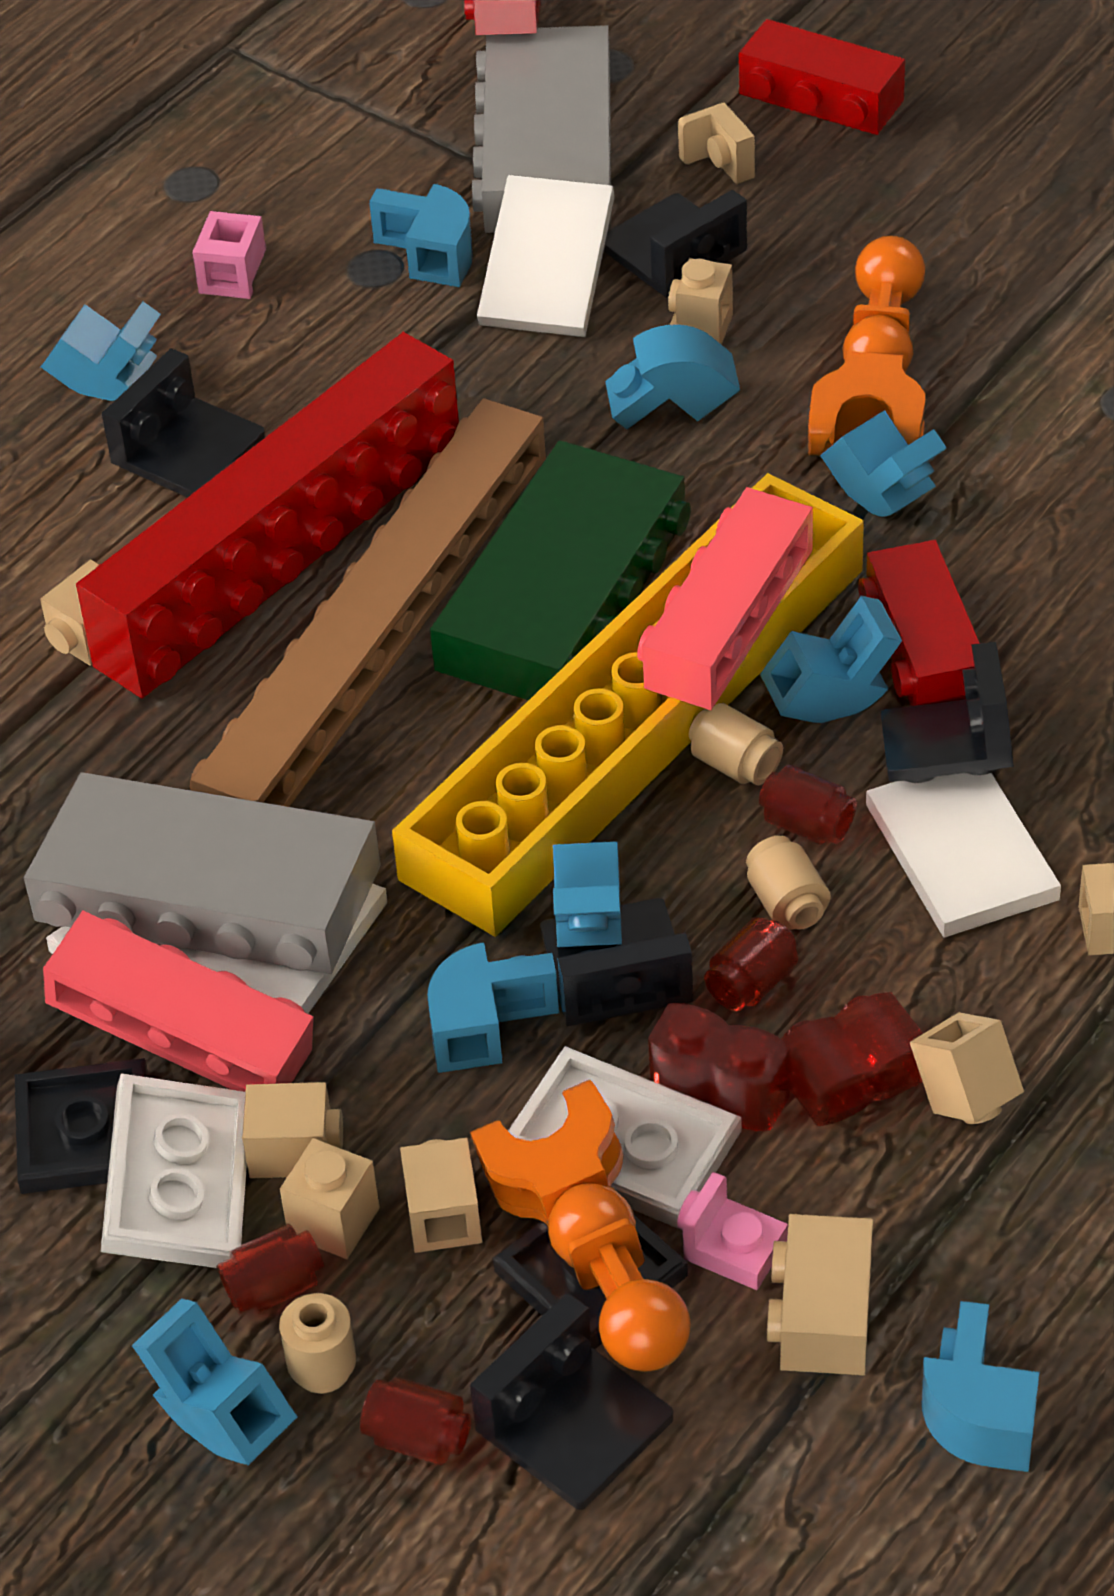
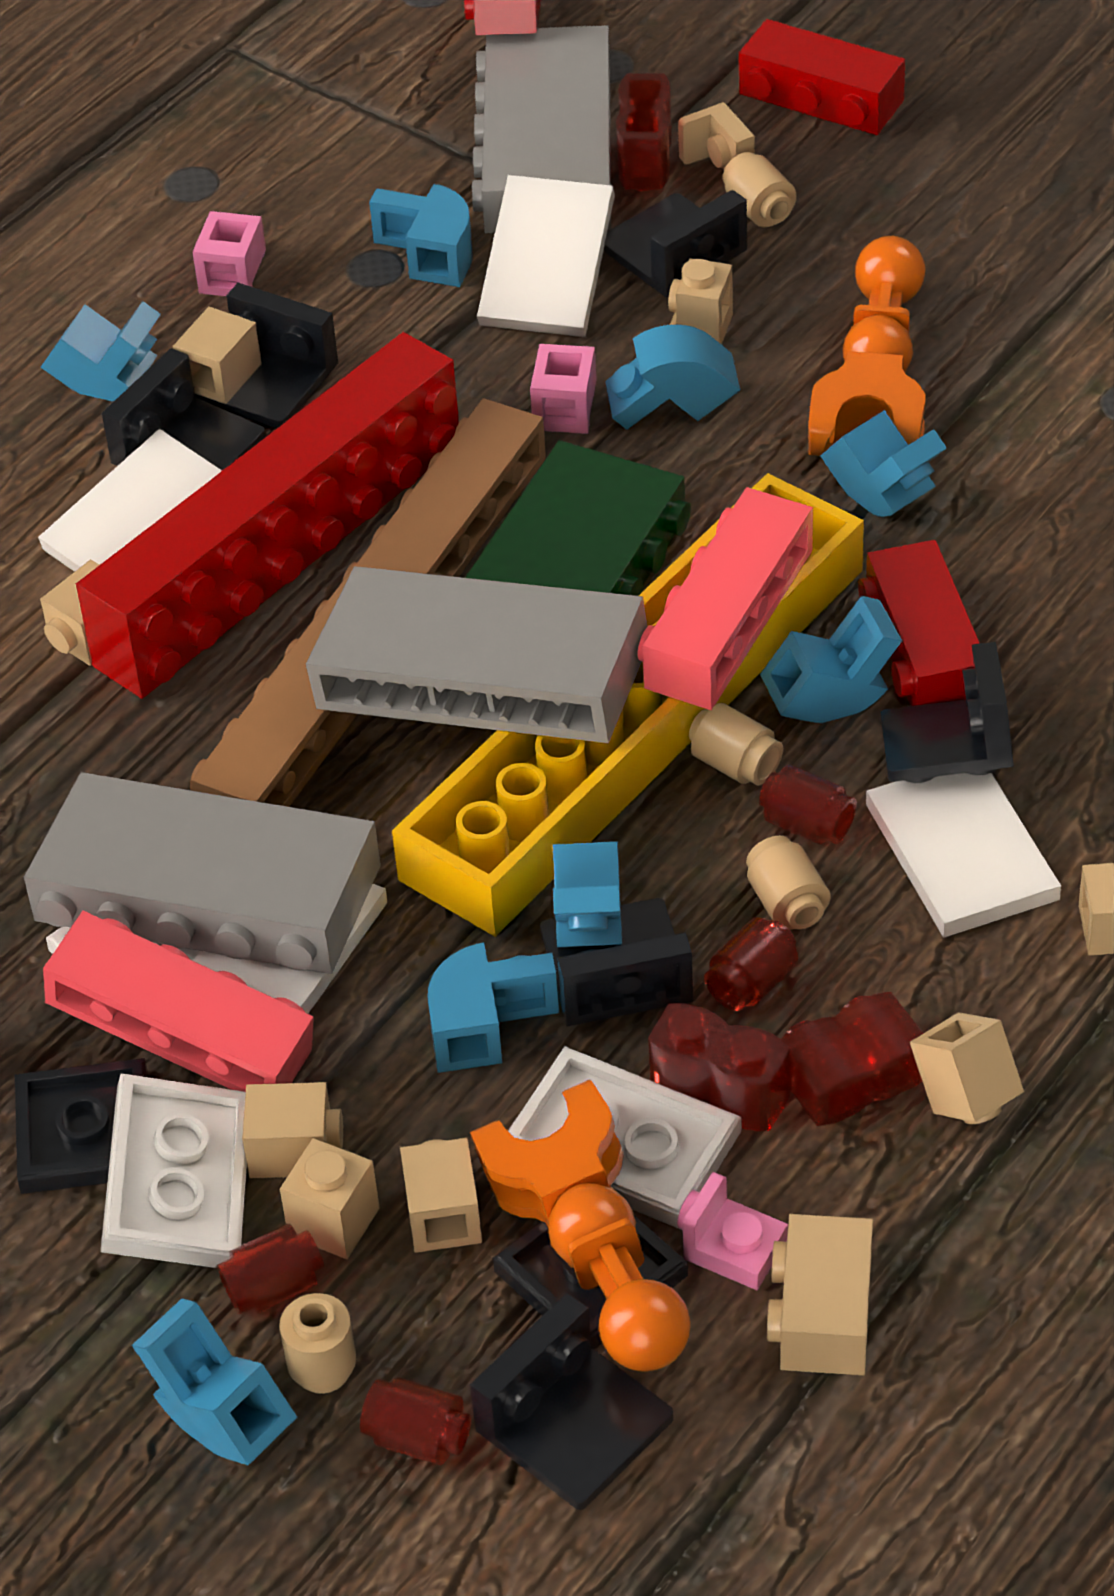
(127, 501): none -> white tile
(221, 353): none -> tan brick
(294, 350): none -> black bracket
(479, 653): none -> light grey brick
(564, 387): none -> bright pink brick
(644, 131): none -> clear red brick
(767, 191): none -> tan brick
(978, 1408): dark azure brick -> none

